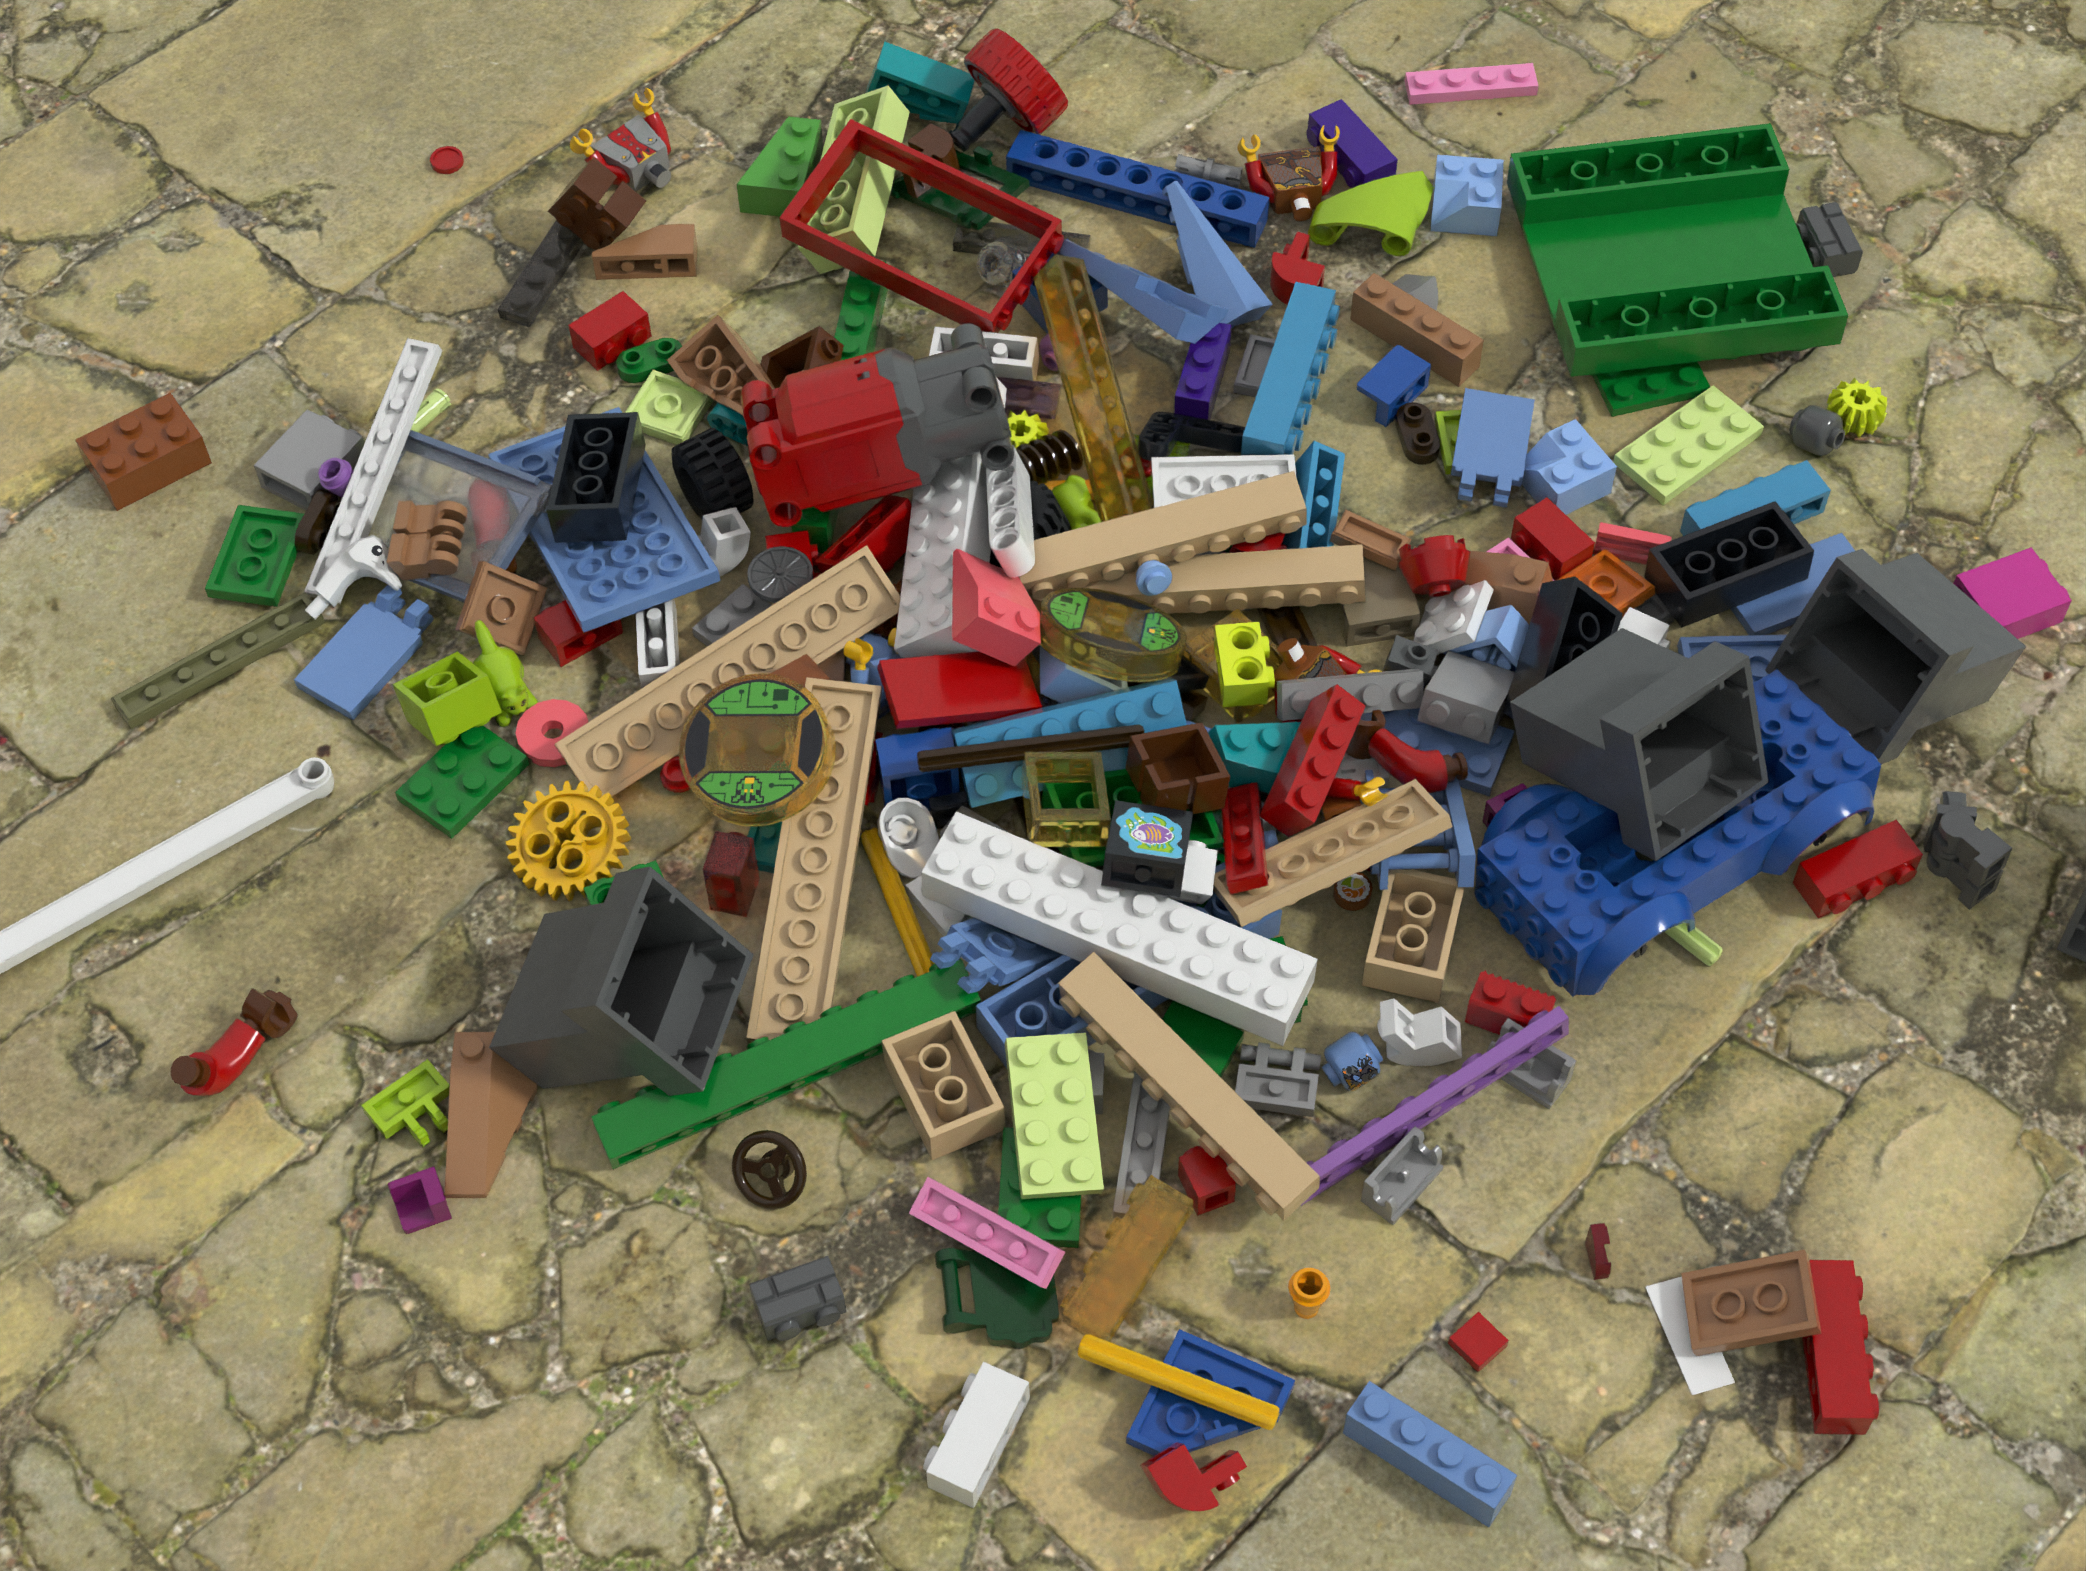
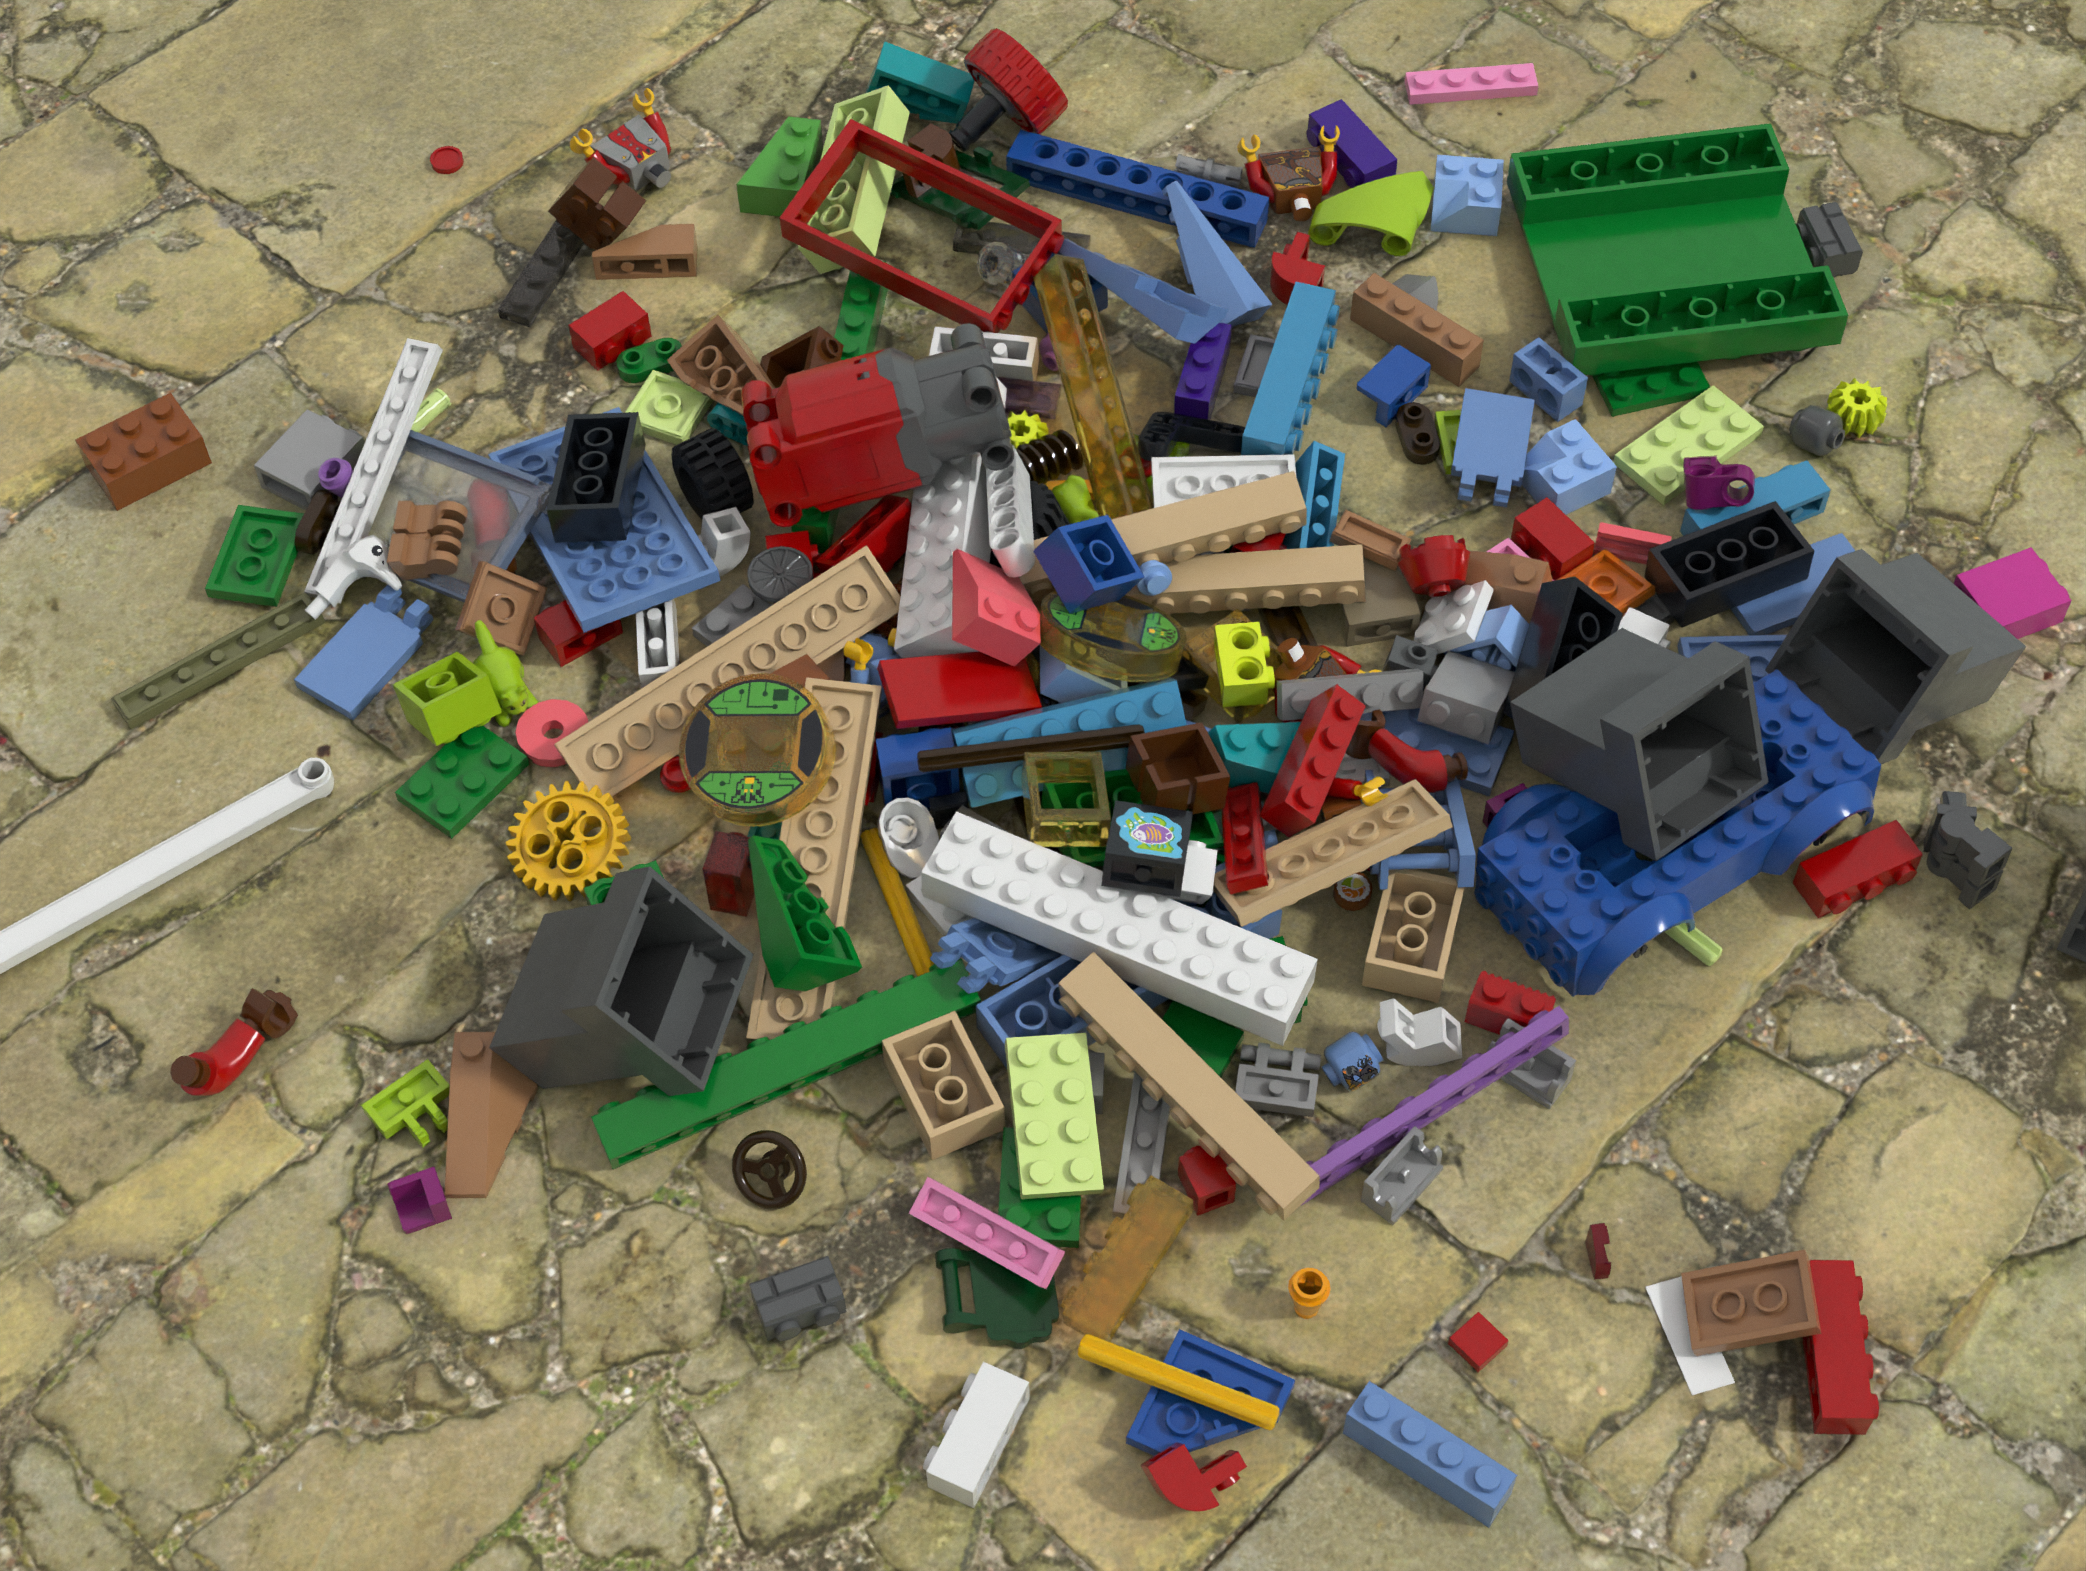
(794, 930): none -> green wedge
(1088, 564): none -> blue brick
(1548, 379): none -> medium blue brick
(1709, 483): none -> magenta piece

